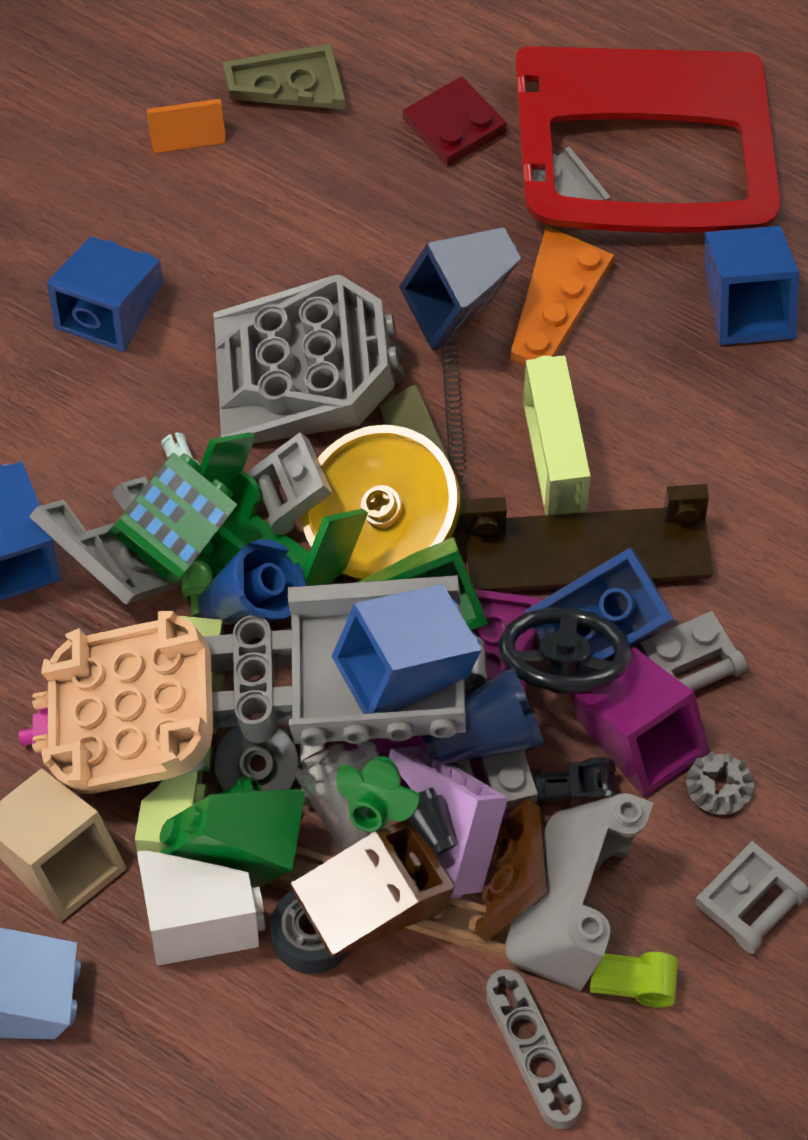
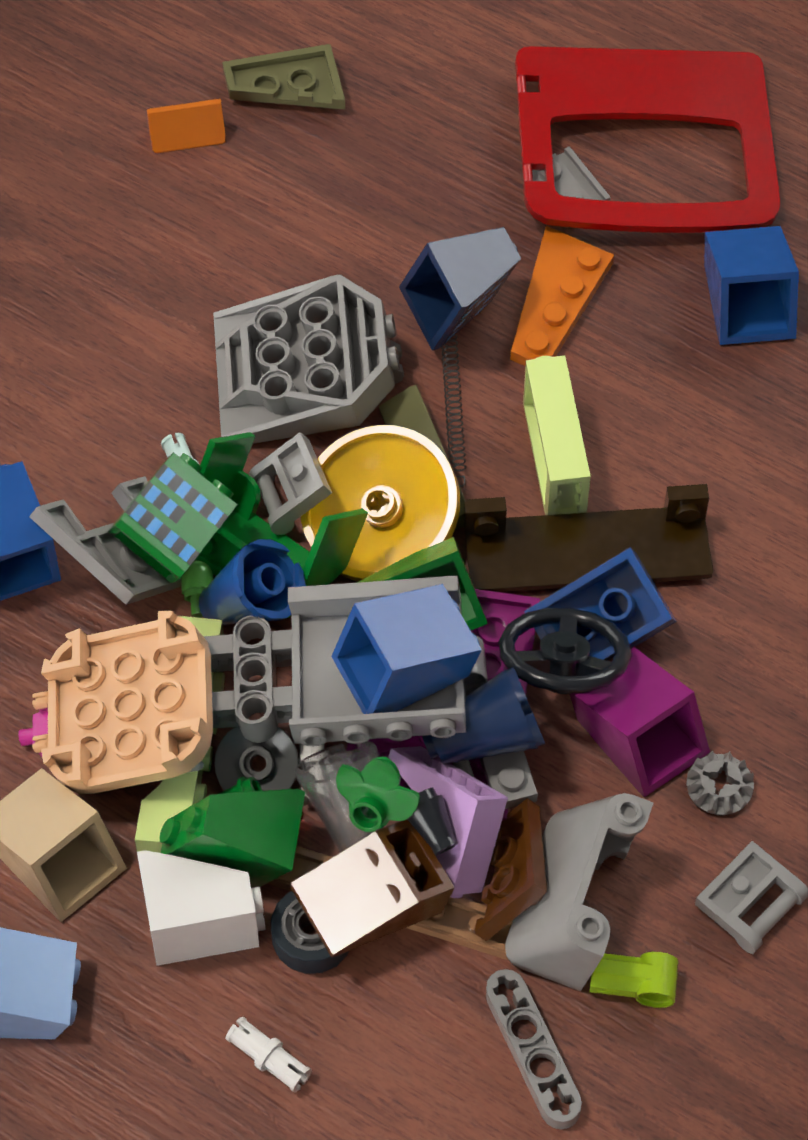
(104, 292): blue slope -> none
(268, 1054): none -> white pin
(454, 121): dark red plate -> none
(577, 784): black connector -> none
(693, 645): light grey plate -> none

